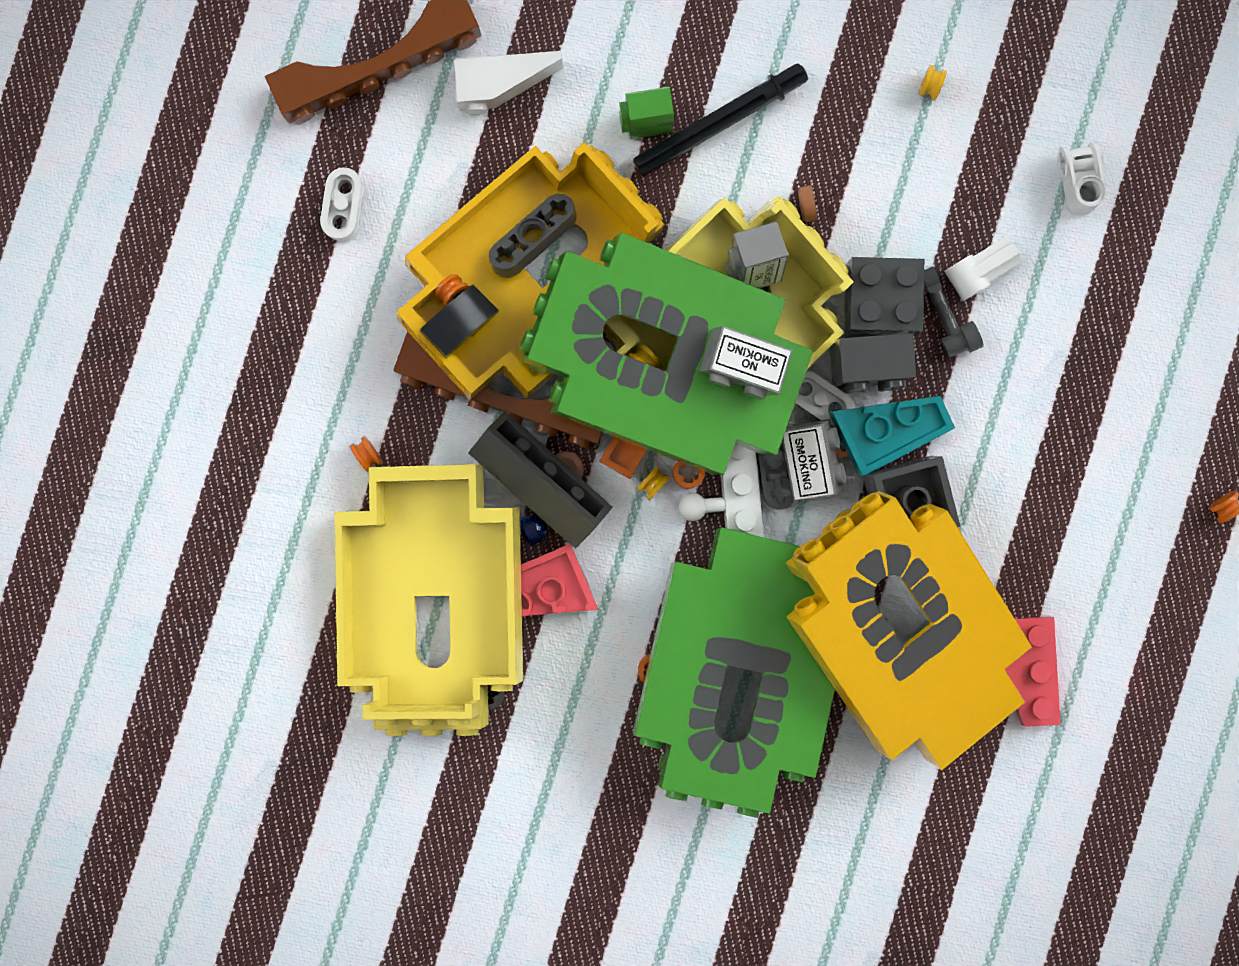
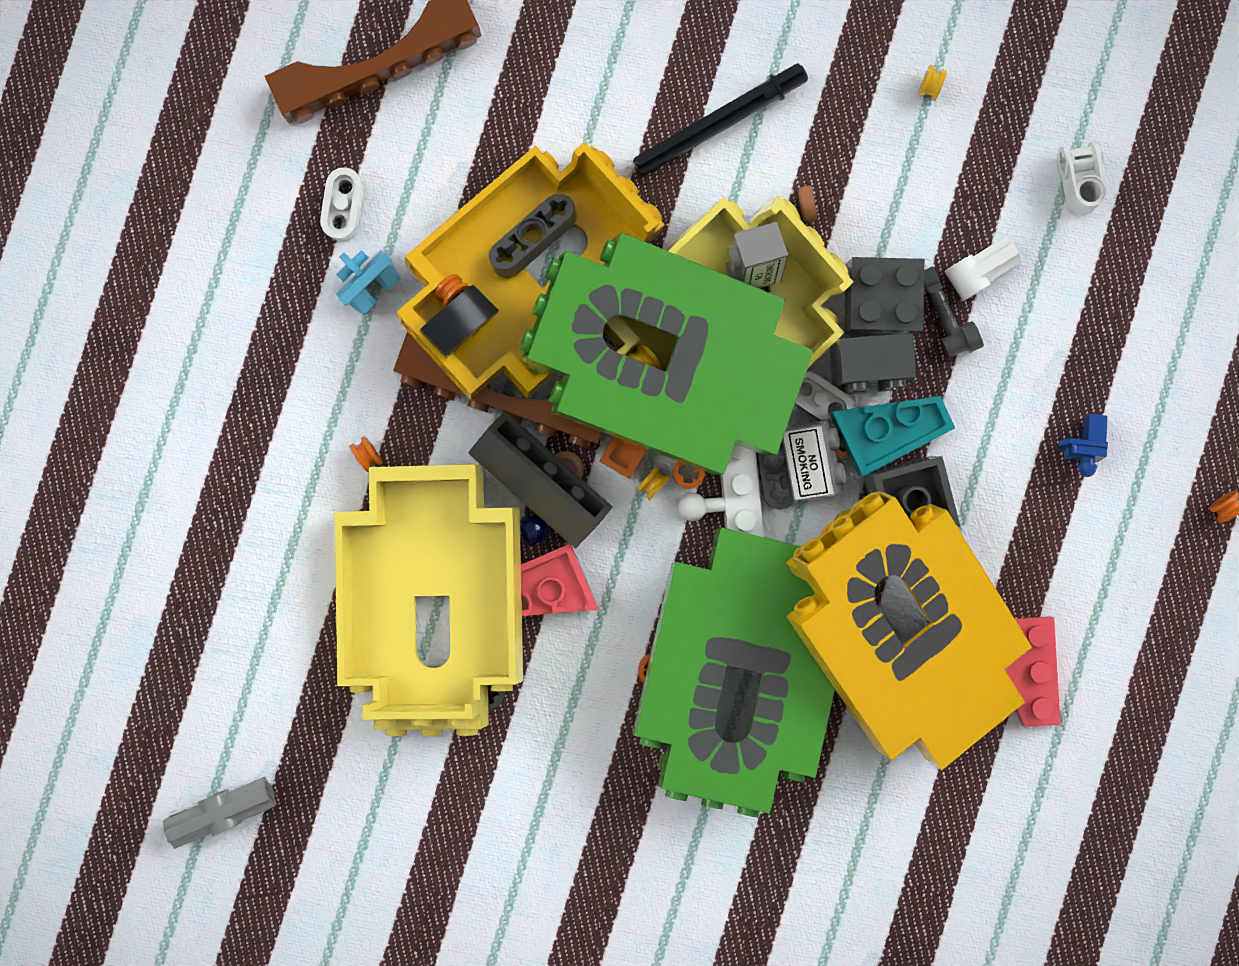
(219, 812): none -> light grey piece
(354, 291): none -> medium azure hips
(493, 80): white slope -> none
(647, 113): bright green brick -> none
(745, 362): brick -> none
(1090, 448): none -> blue piece

